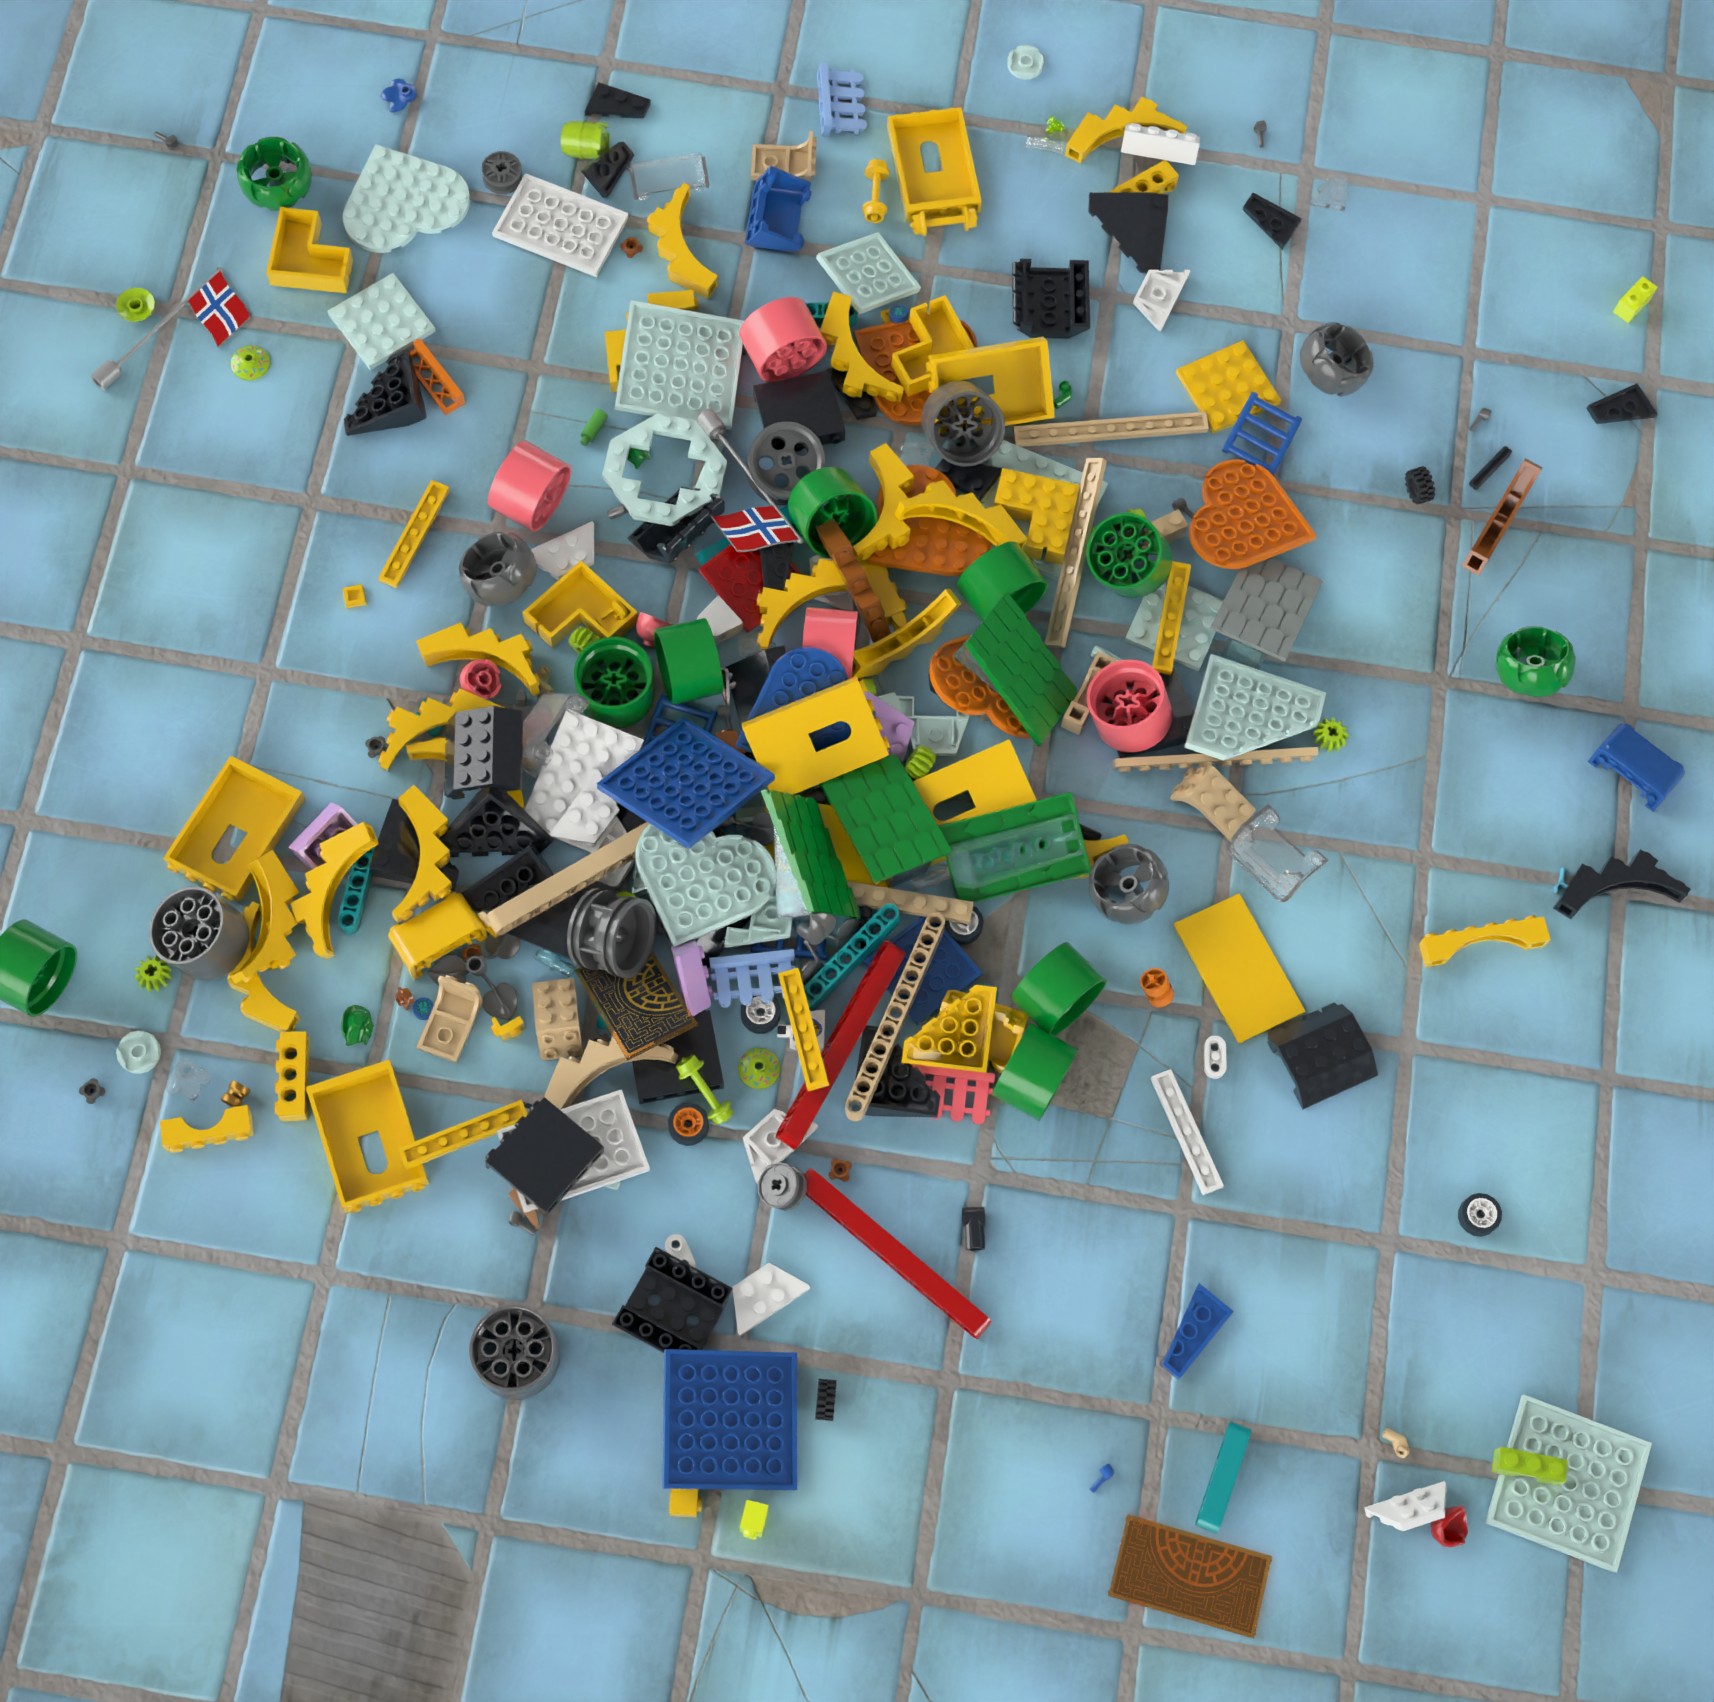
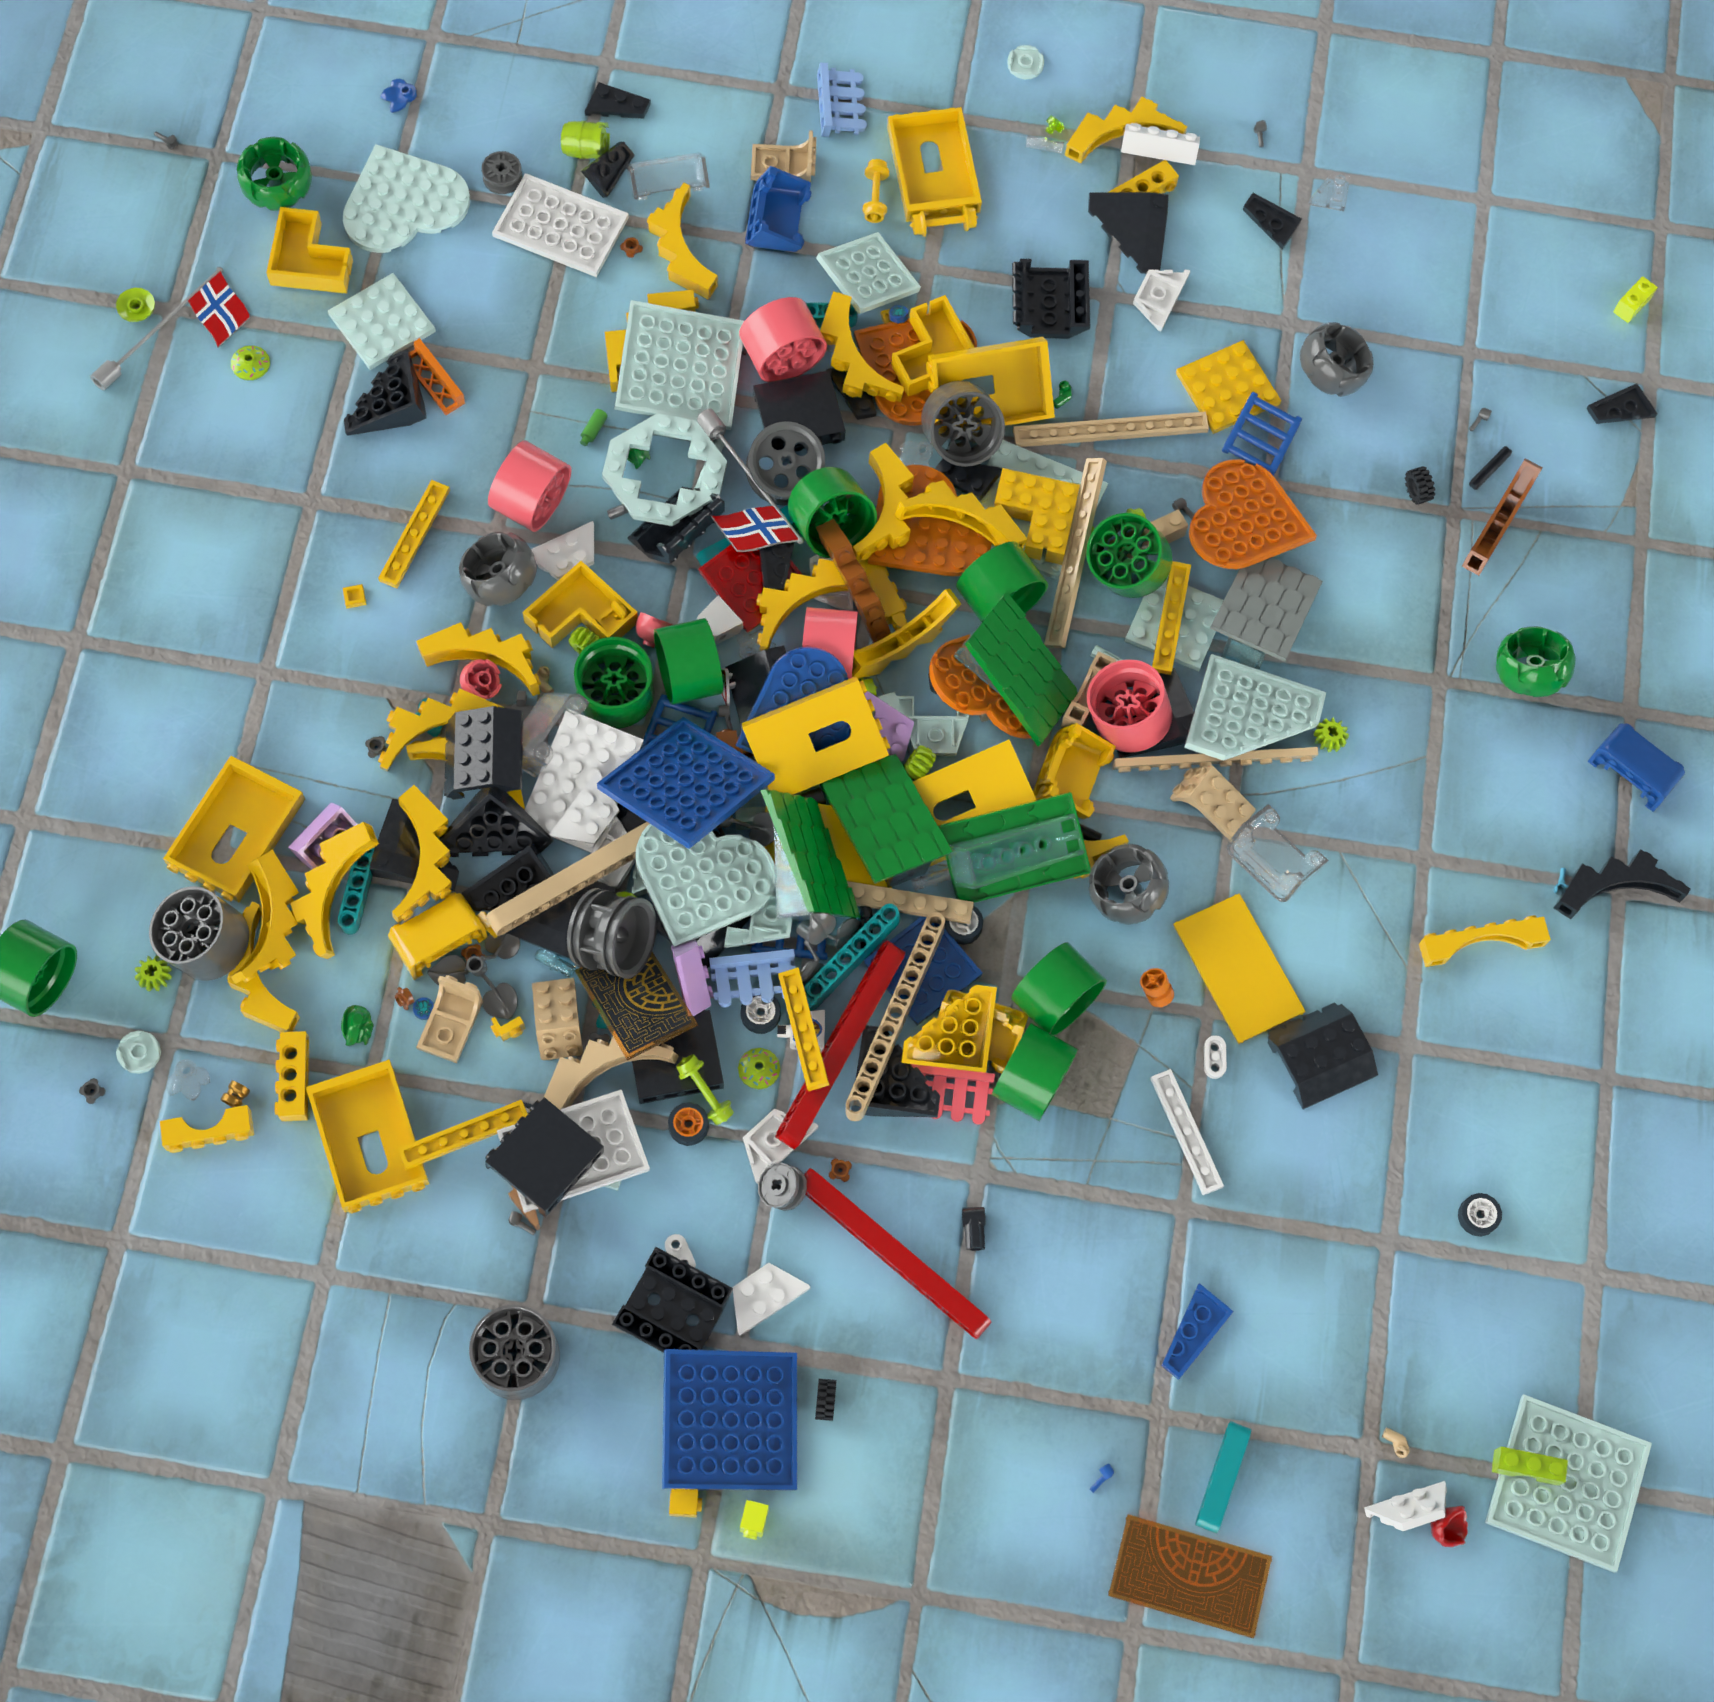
(1073, 766): none -> yellow windscreen

